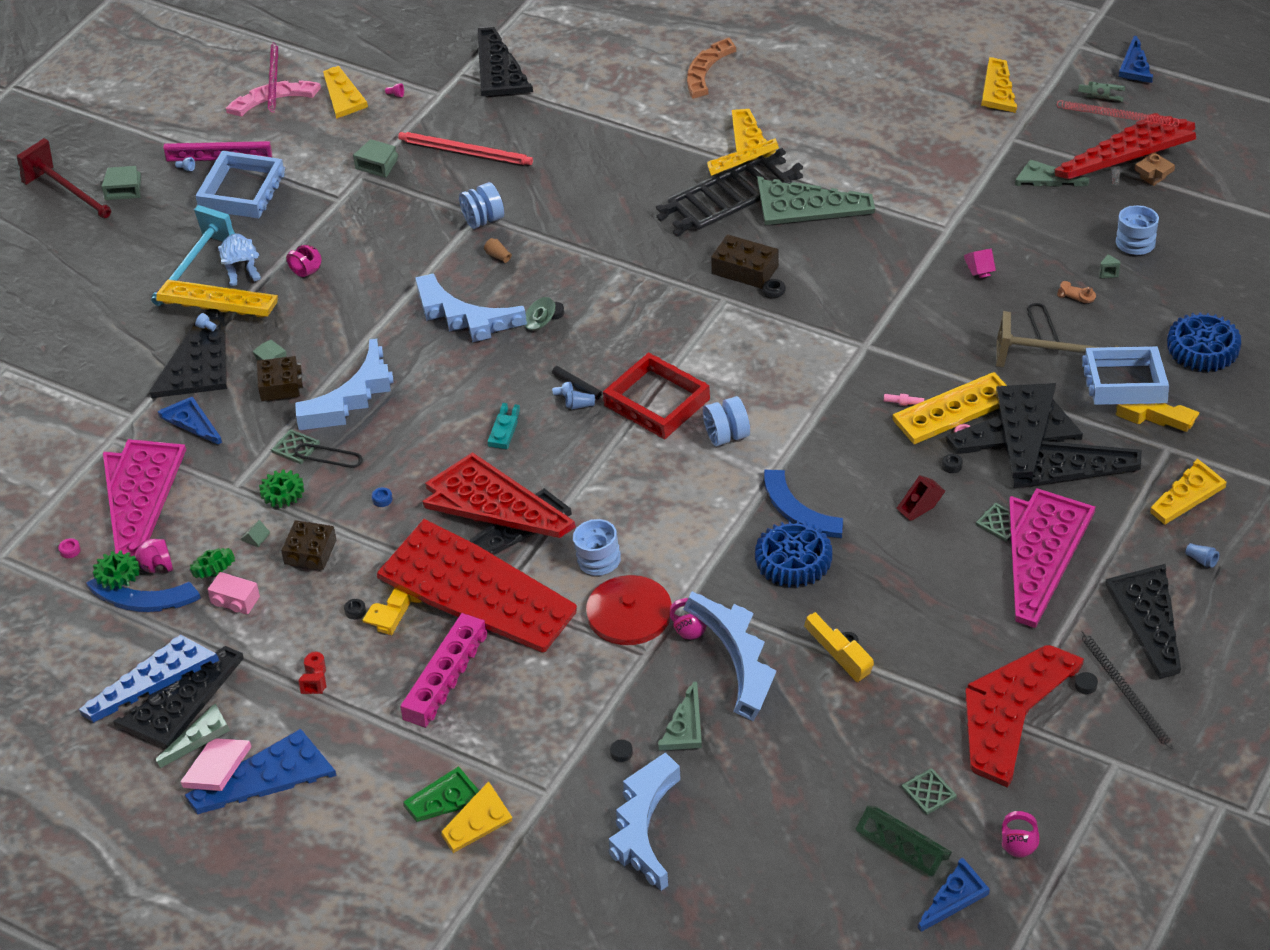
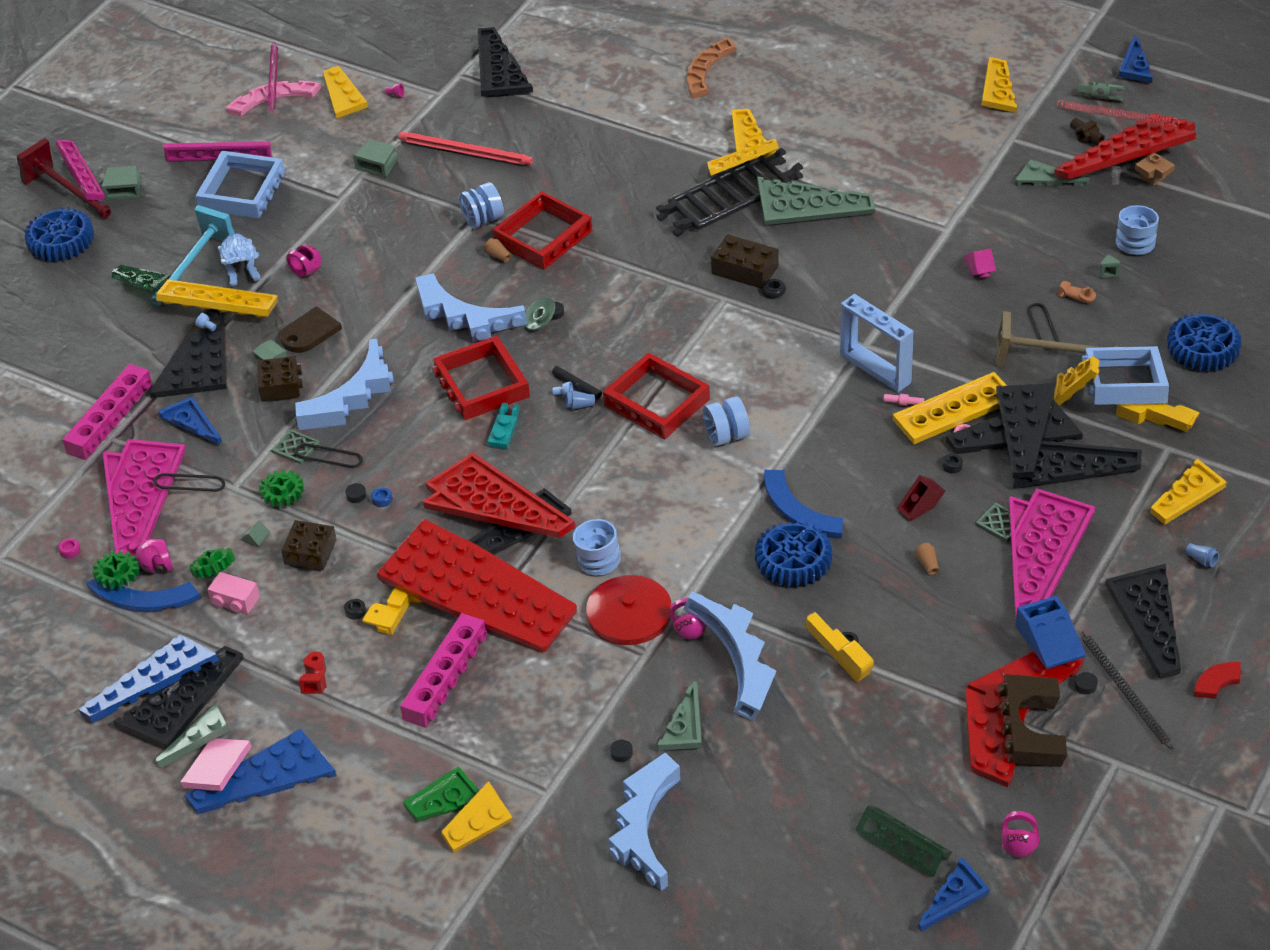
(59, 234): none -> blue gear
(80, 170): none -> dark pink tile
(107, 412): none -> dark pink brick
(140, 278): none -> clear green wing
(188, 164): light blue piece -> none
(189, 488): none -> black piece
(309, 331): none -> dark brown tile
(355, 493): none -> black tile
(488, 402): none -> red window
(580, 228): none -> red window
(894, 377): none -> light blue window
(927, 557): none -> medium nougat cone
(939, 804): sand green window -> none
(1021, 743): none -> dark brown arch
(1049, 632): none -> blue slope
(1075, 379): none -> yellow wing
(1087, 131): none -> dark brown axle
(1216, 678): none -> red tile

